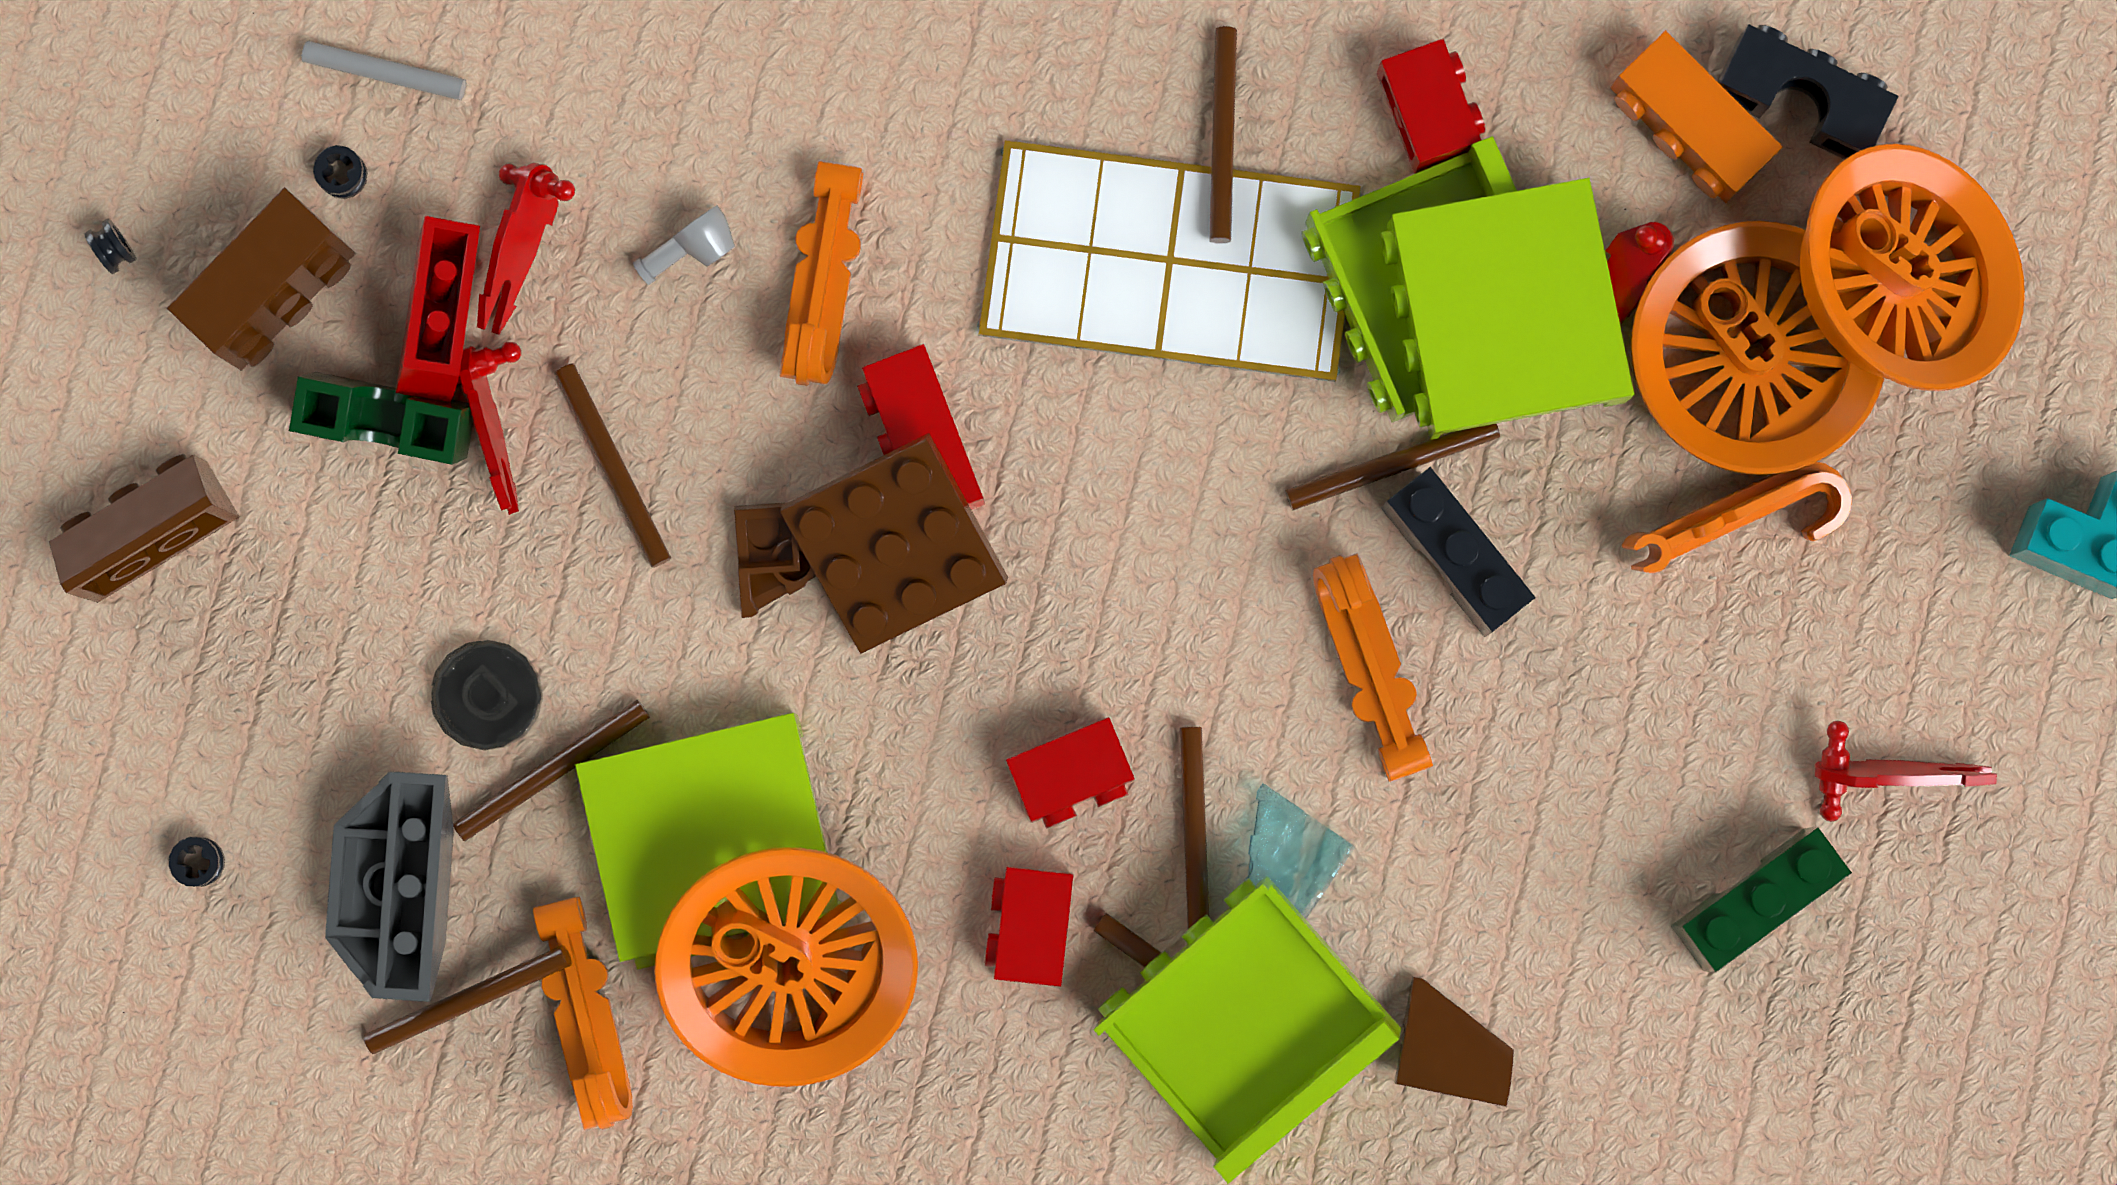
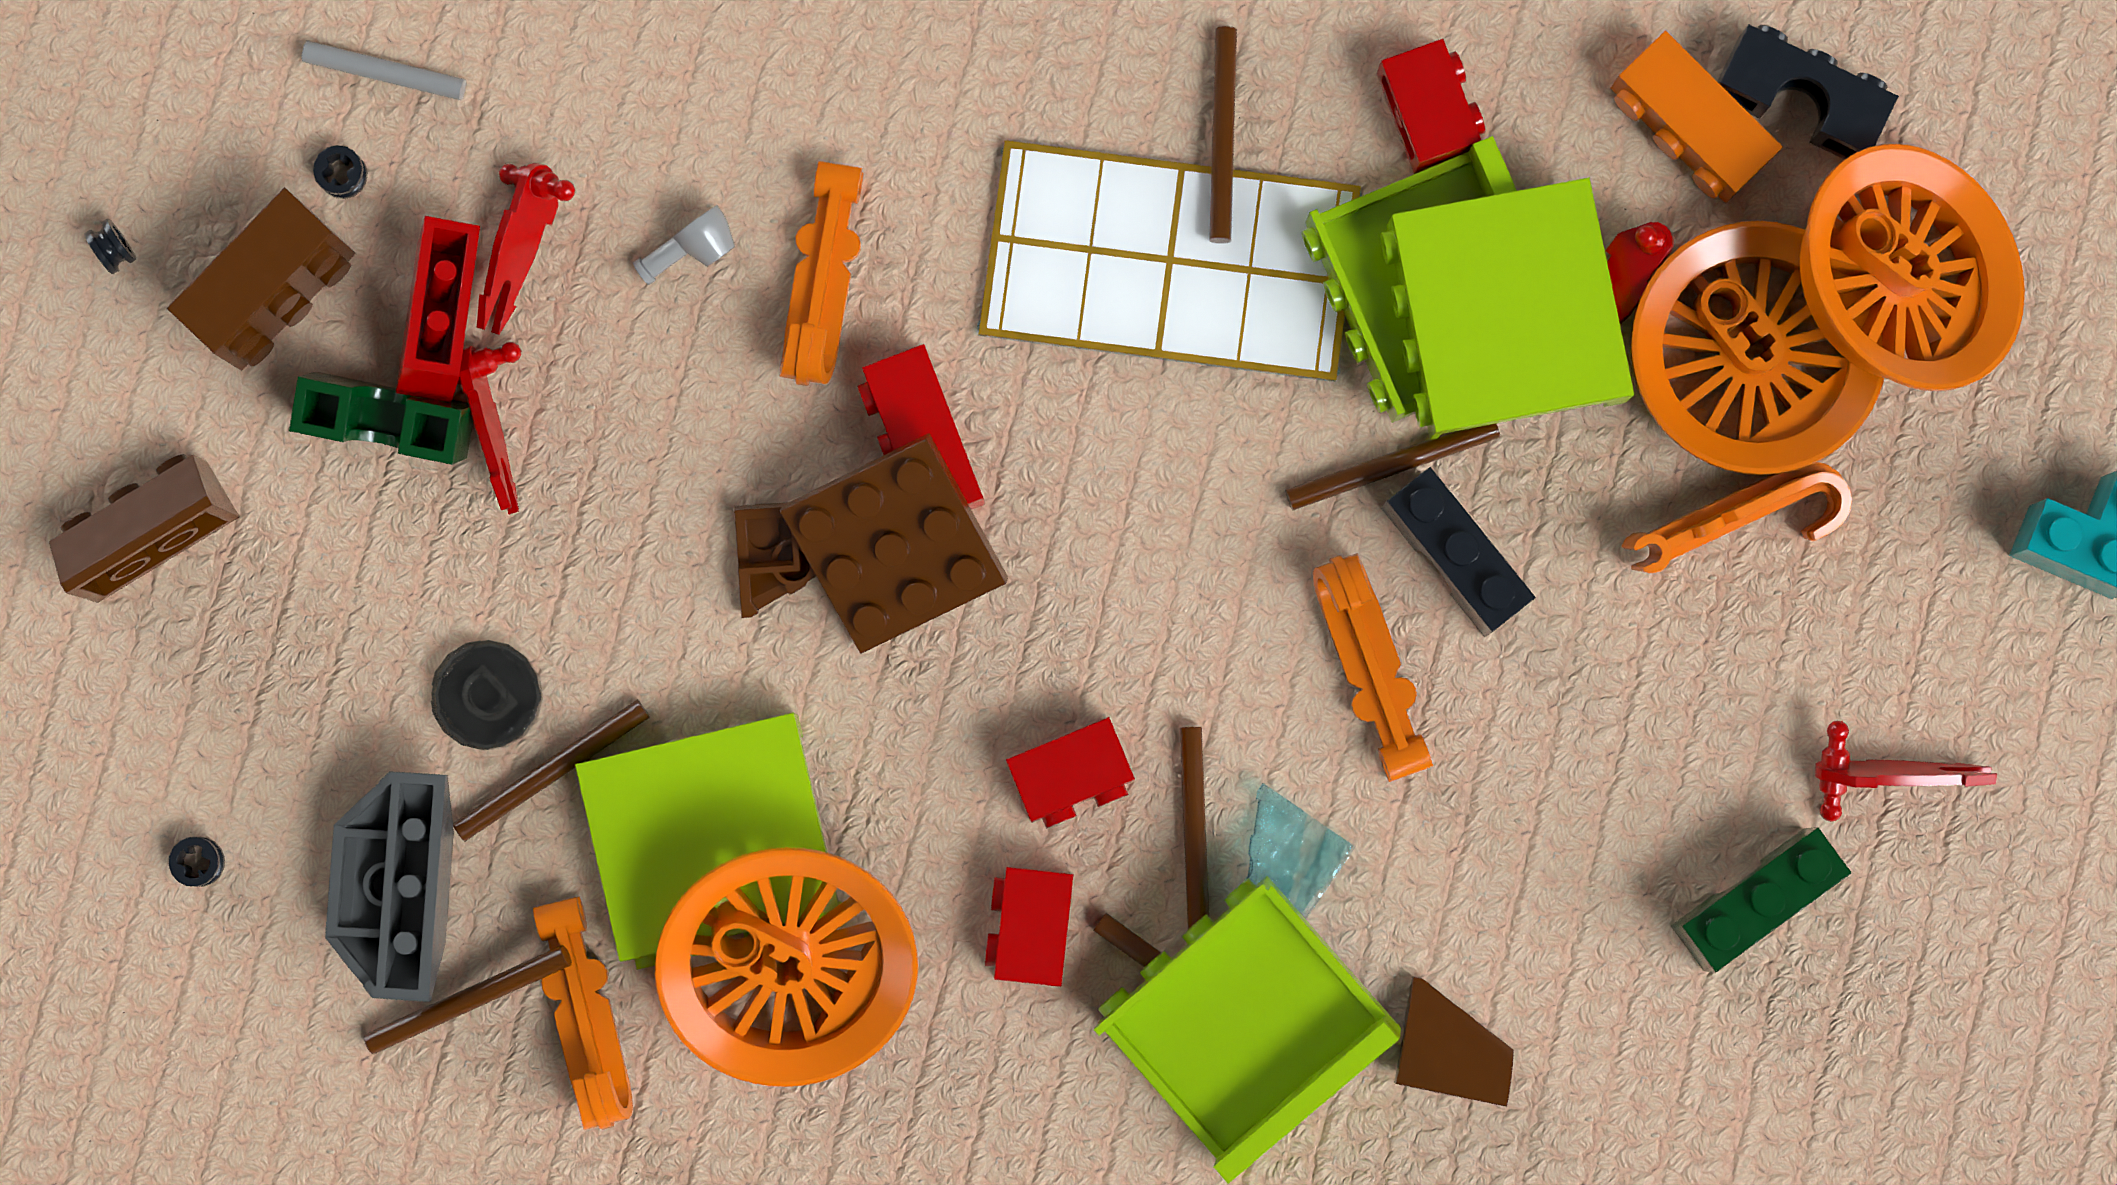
(612, 465): reddish brown bar -> none

